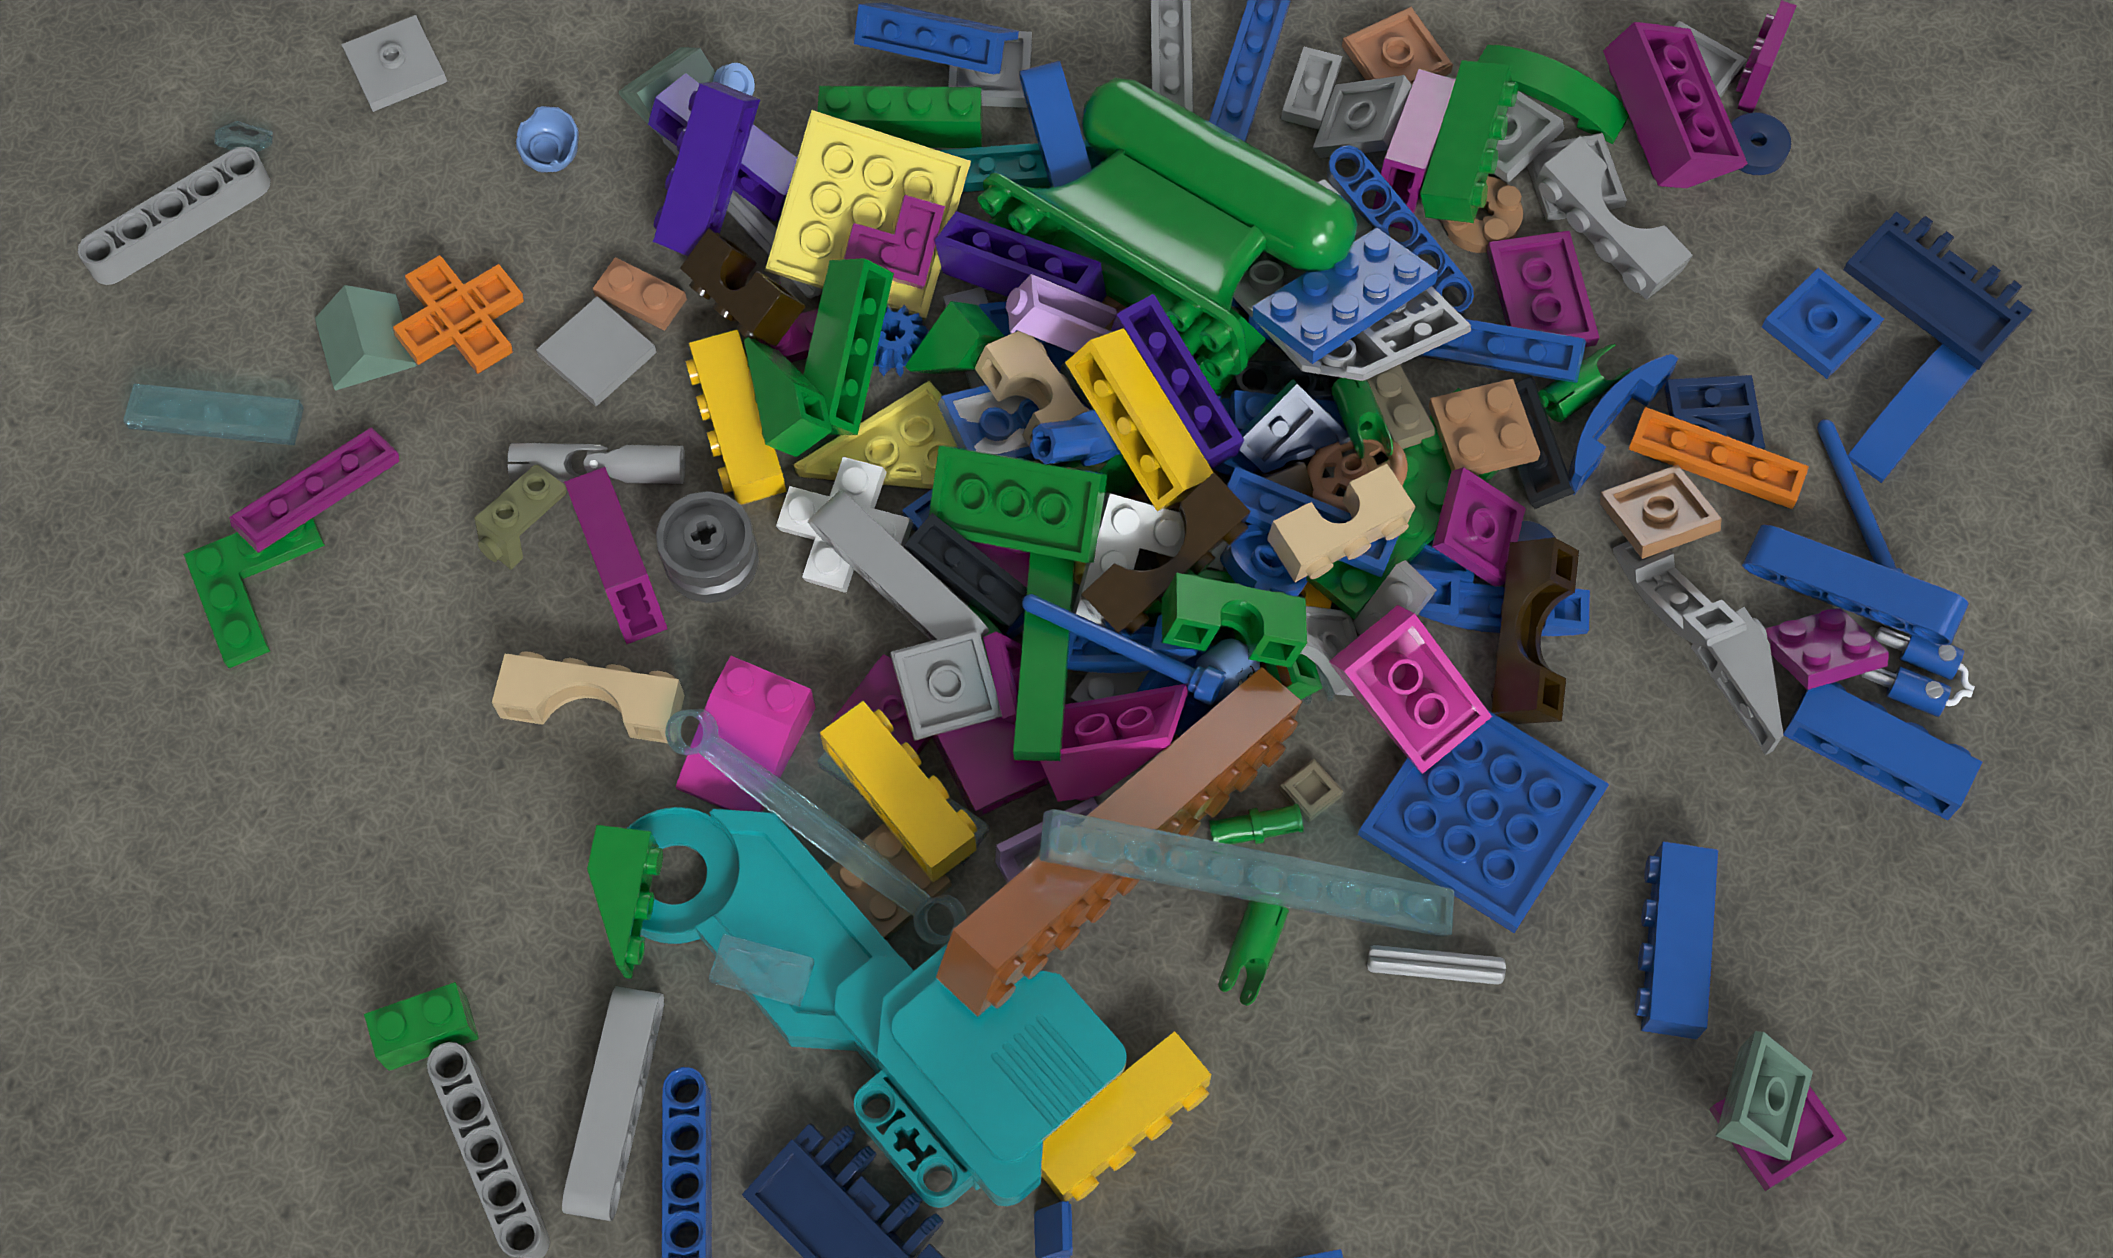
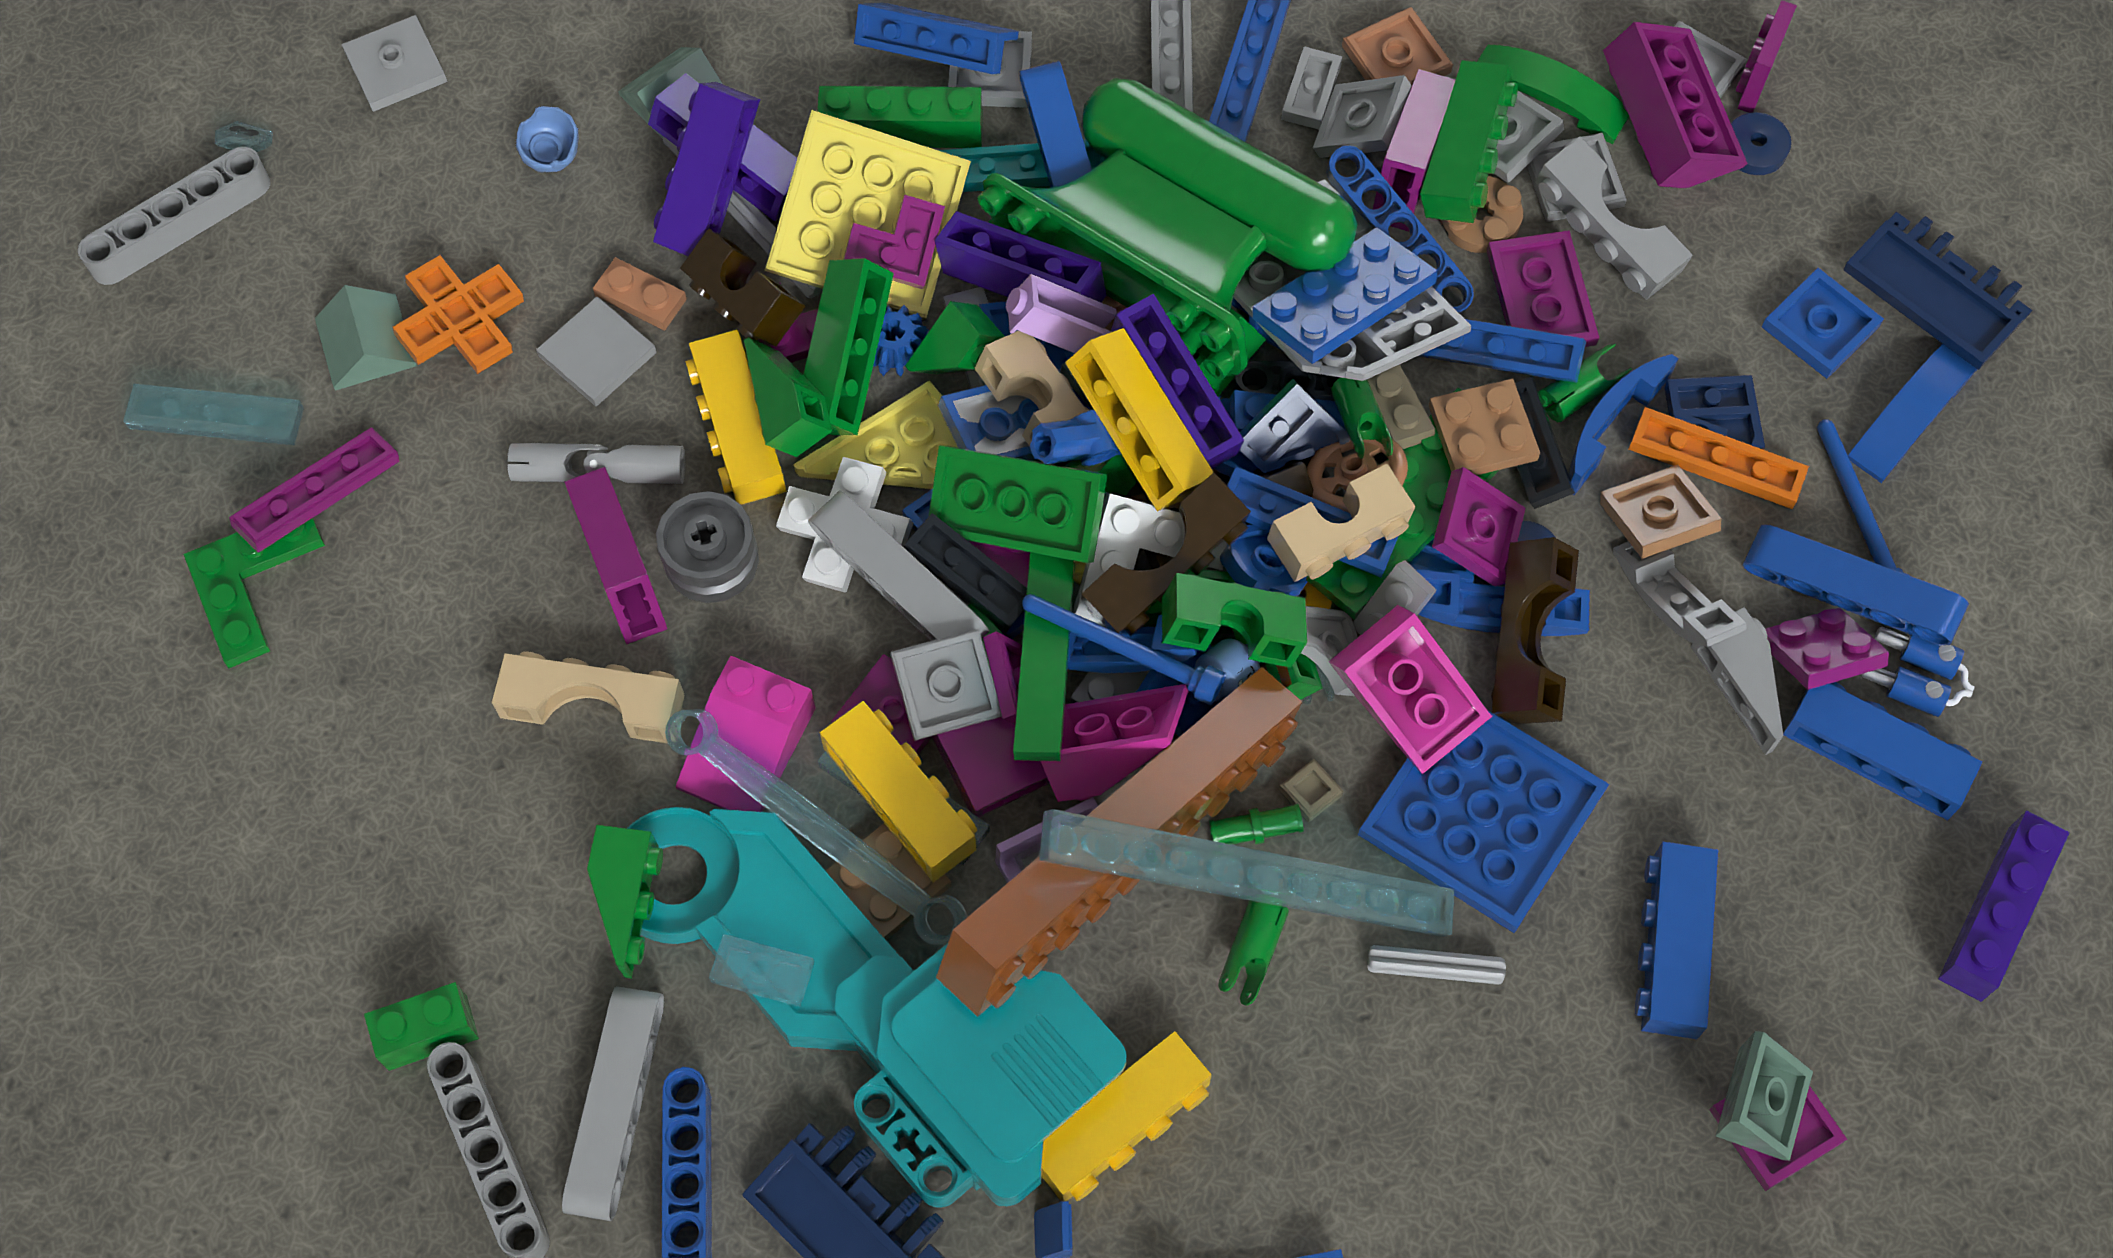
(514, 513): olive bracket -> none
(736, 76): light blue tile -> none
(2003, 906): none -> dark purple brick

